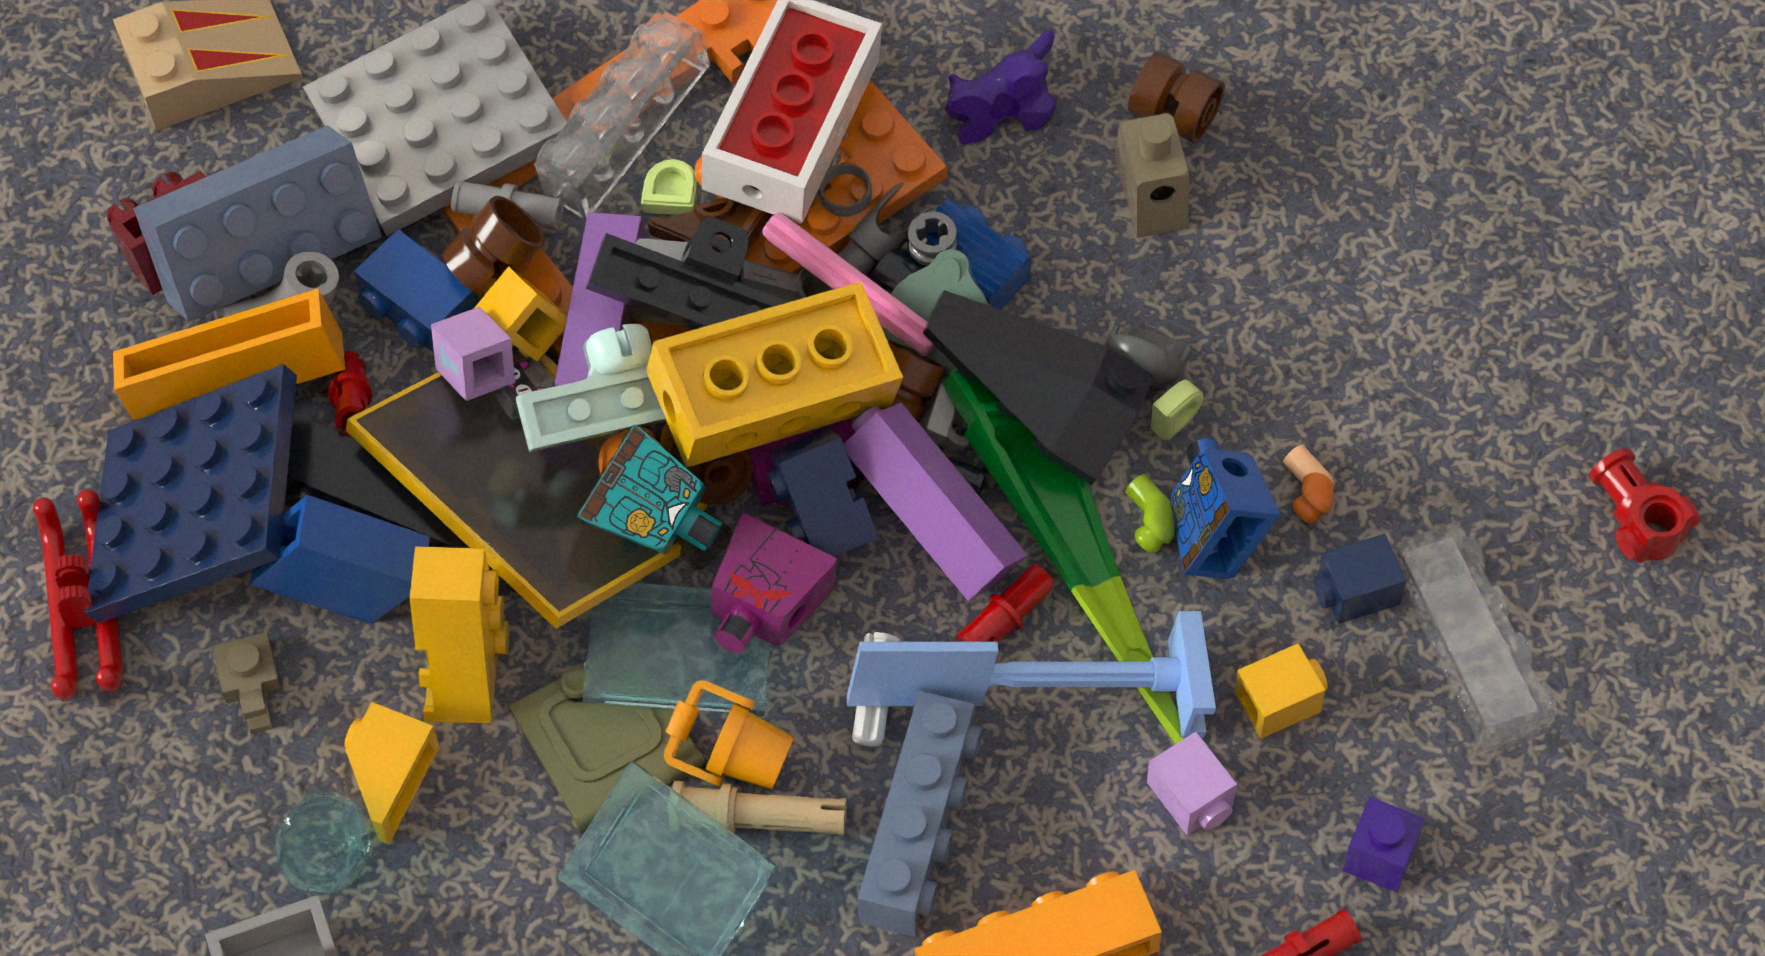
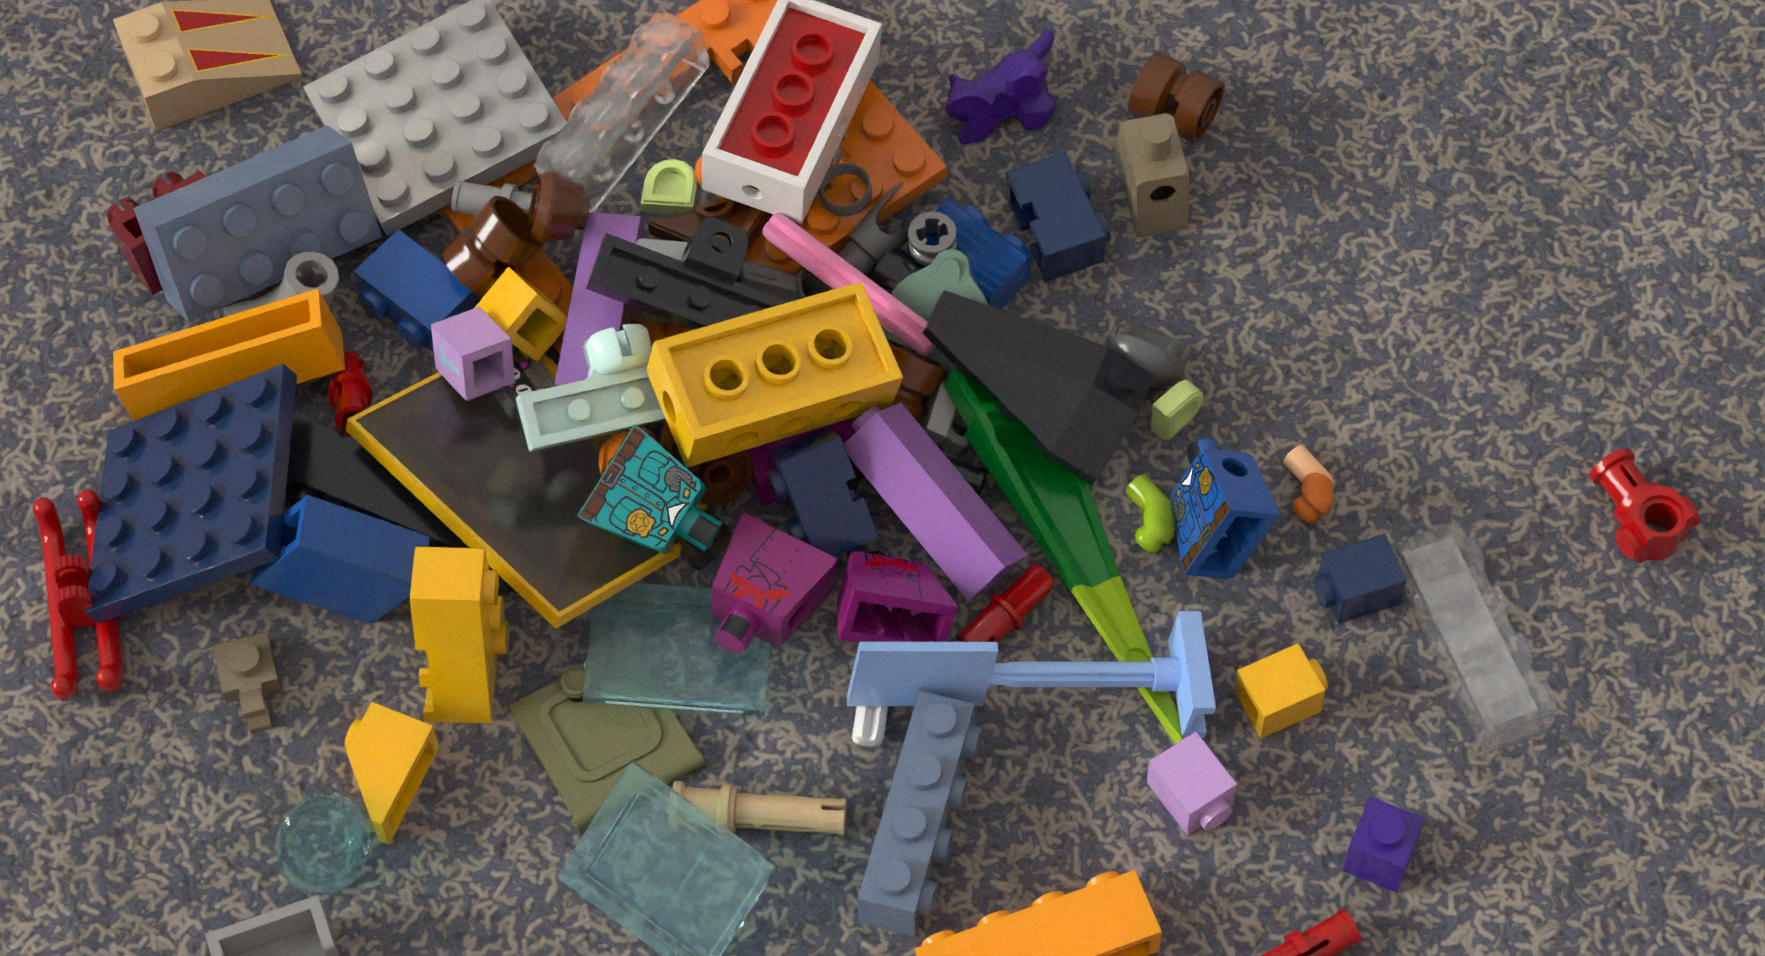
(556, 208): none -> reddish brown cone
(746, 746): light orange piece -> none
(892, 601): none -> magenta torso
(1056, 208): none -> dark blue brick

